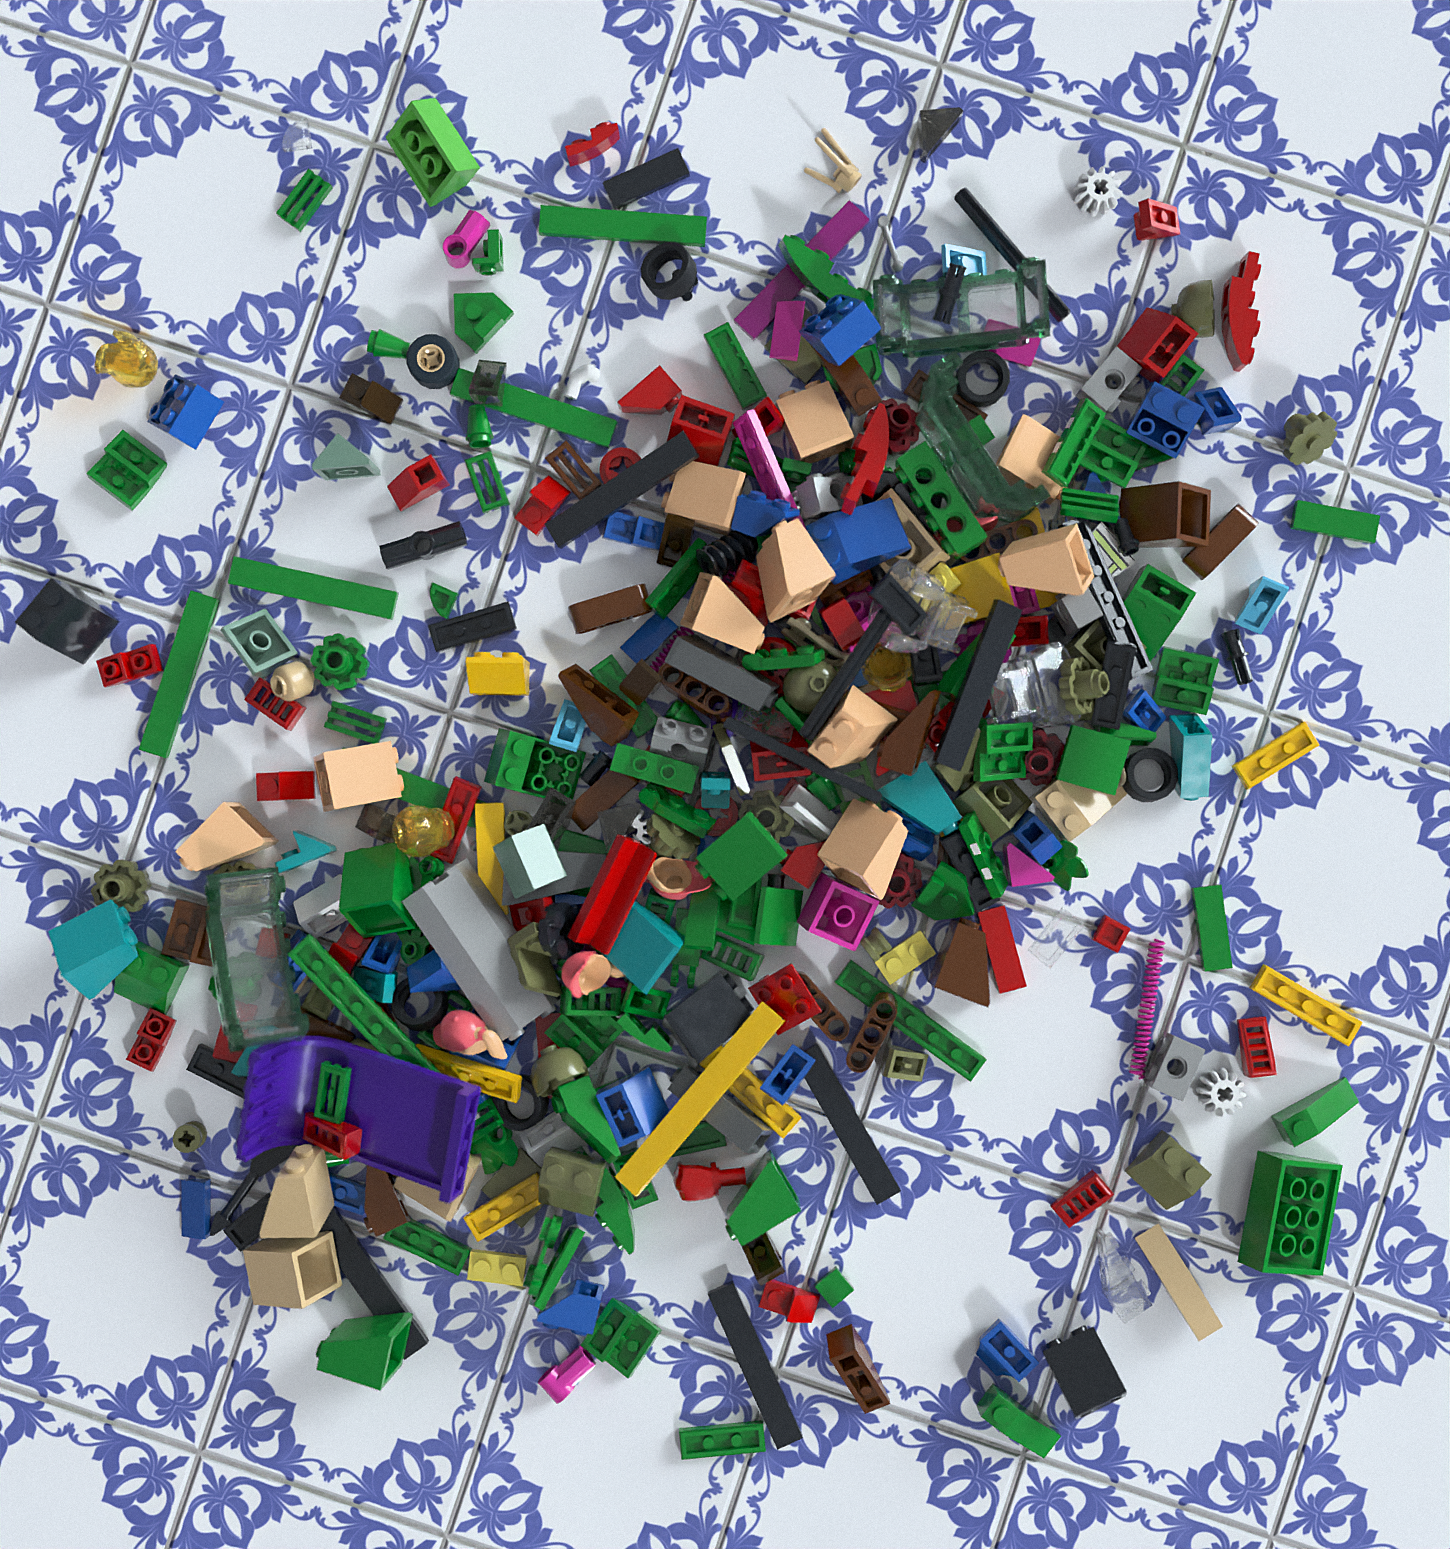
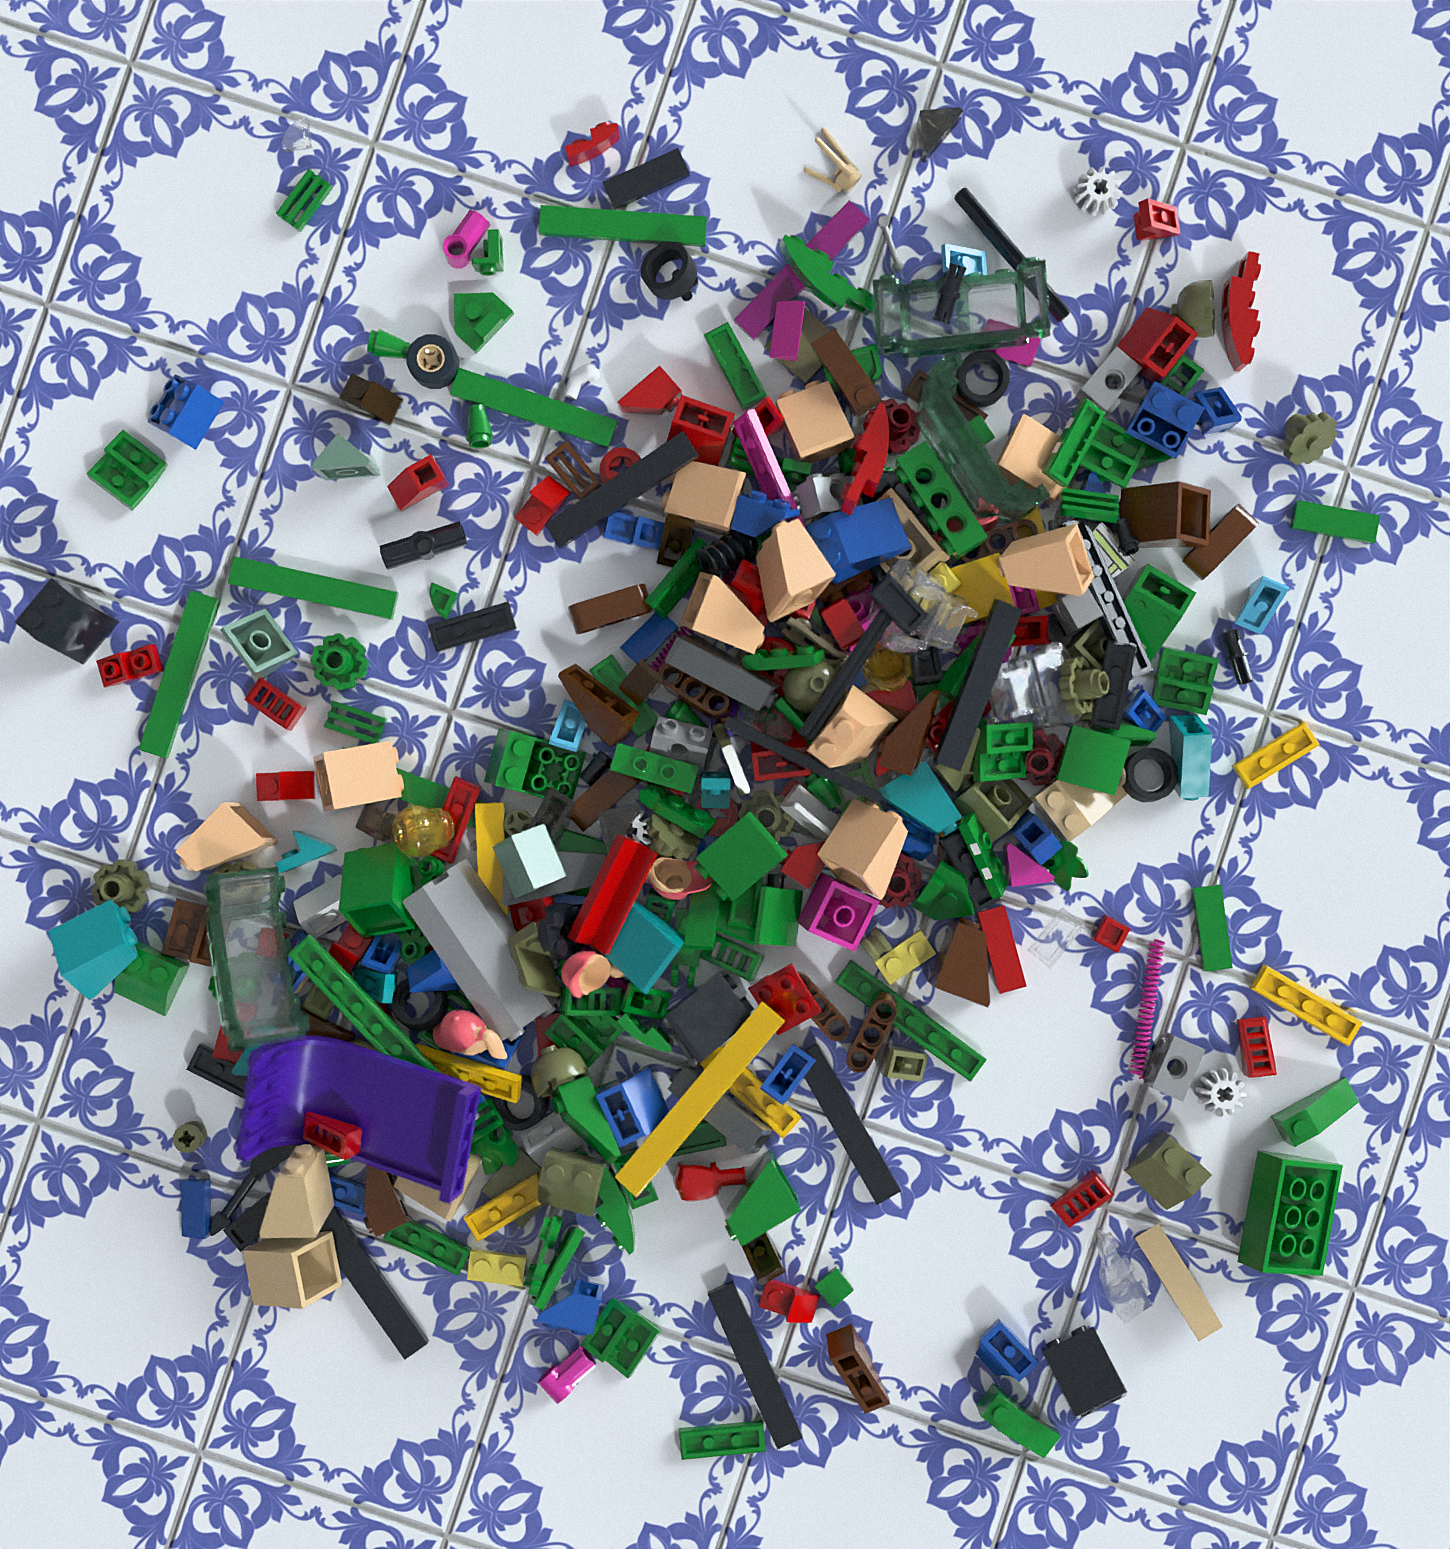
(127, 361): clear yellow hair -> none
(151, 1040): red slope -> none
(292, 681): tan head -> none
(337, 1073): green tile -> none
(366, 1349): green slope -> none
(432, 150): bright green slope -> none
(488, 383): clear smoke slope -> none
(494, 503): green tile -> none
(498, 675): yellow slope -> none
(840, 328): blue slope -> none

